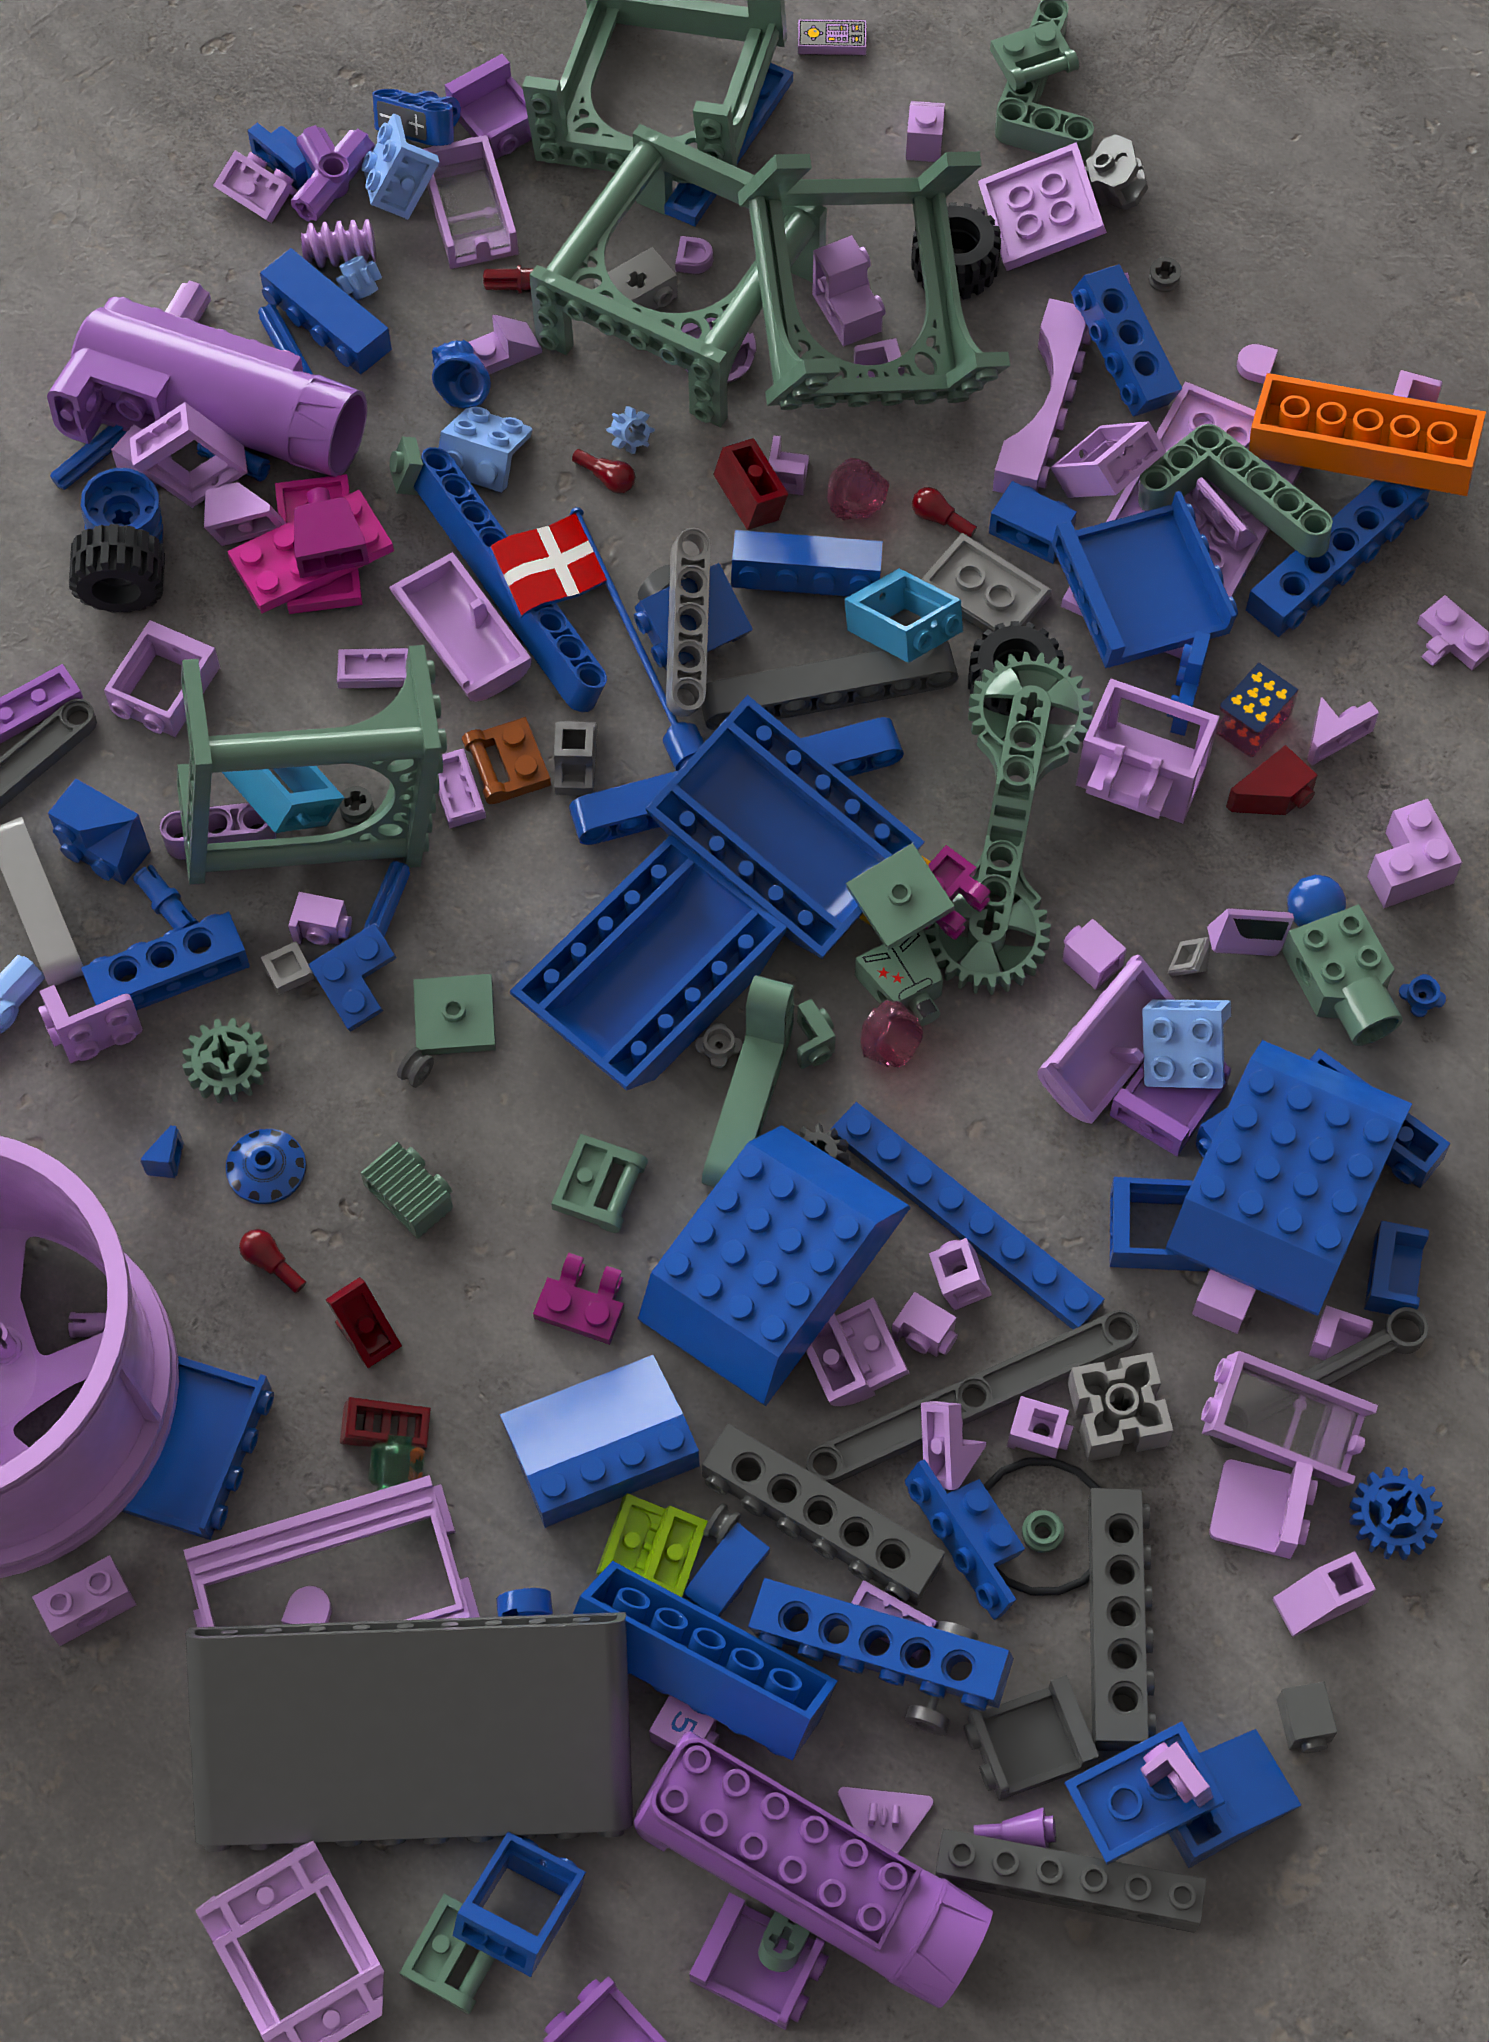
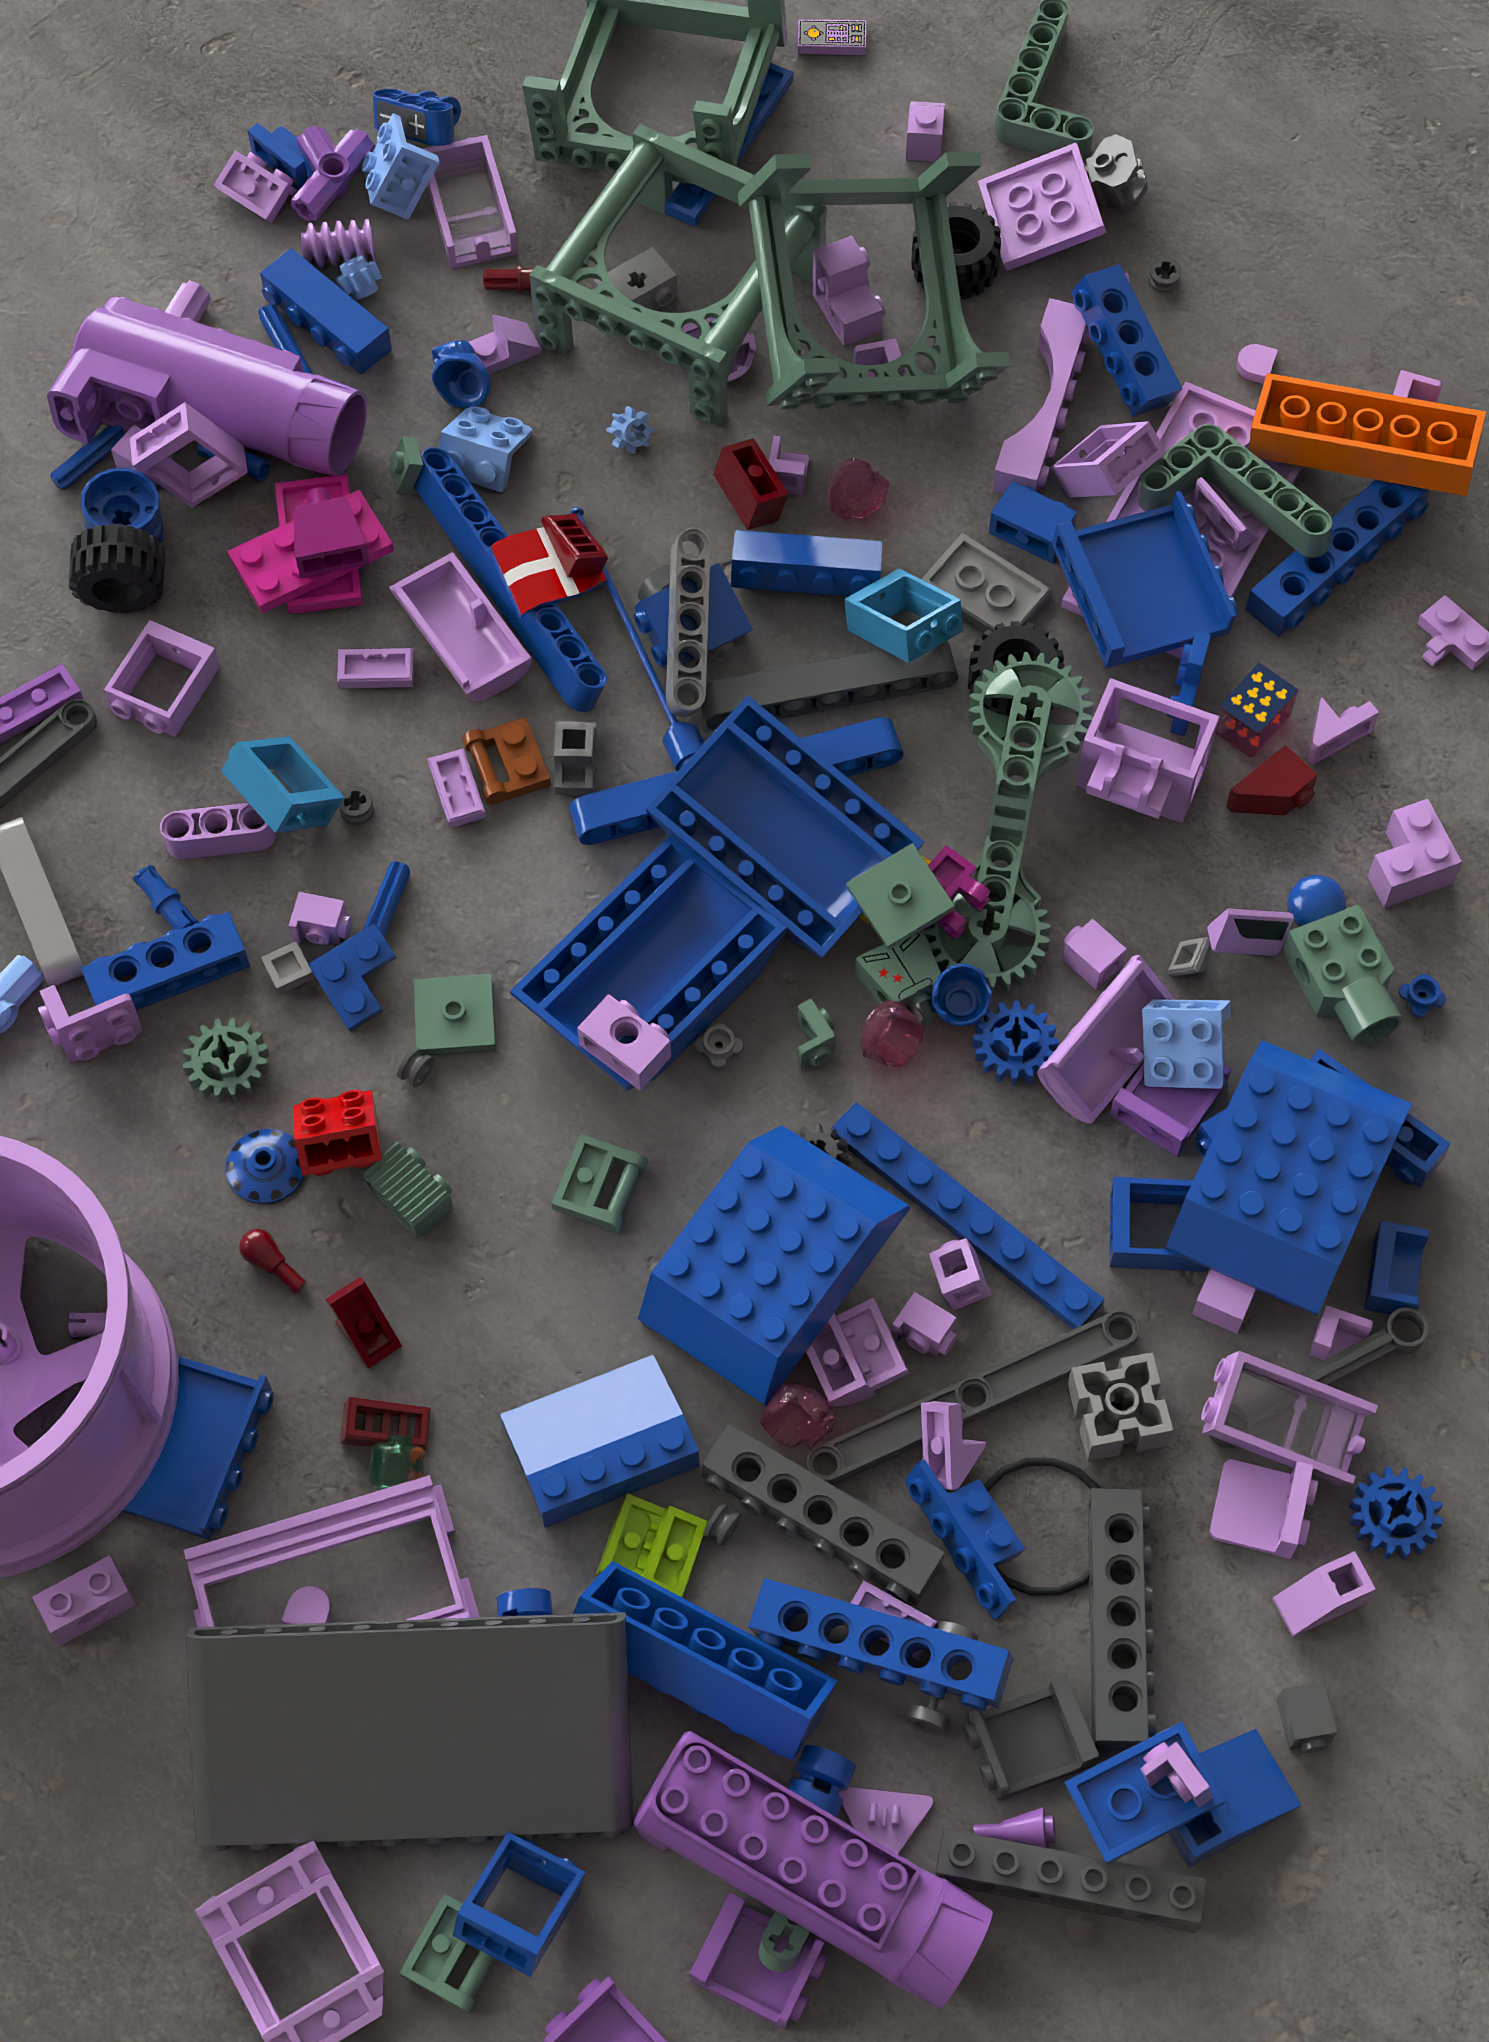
(99, 832): blue slope -> none
(164, 1155): blue slope -> none
(237, 514): lavender slope -> none
(337, 1132): none -> red brick
(399, 735): sand green arch -> none
(492, 105): medium lavender panel -> none
(578, 1309): magenta plate -> none
(592, 555): none -> dark red slope
(614, 474): dark red piece -> none
(632, 1061): none -> lavender brick
(678, 1718): lavender brick -> none
(693, 255): lavender tile -> none
(726, 1570): blue slope -> none
(755, 1076): sand green beam -> none
(797, 1415): none -> clear pink hair
(825, 1770): none -> blue wheel
(932, 506): dark red piece -> none
(961, 995): none -> blue hair
(1031, 48): sand green plate -> none
(1033, 1040): none -> blue gear
(1035, 1415): lavender brick -> none
(1045, 1519): sand green plate -> none

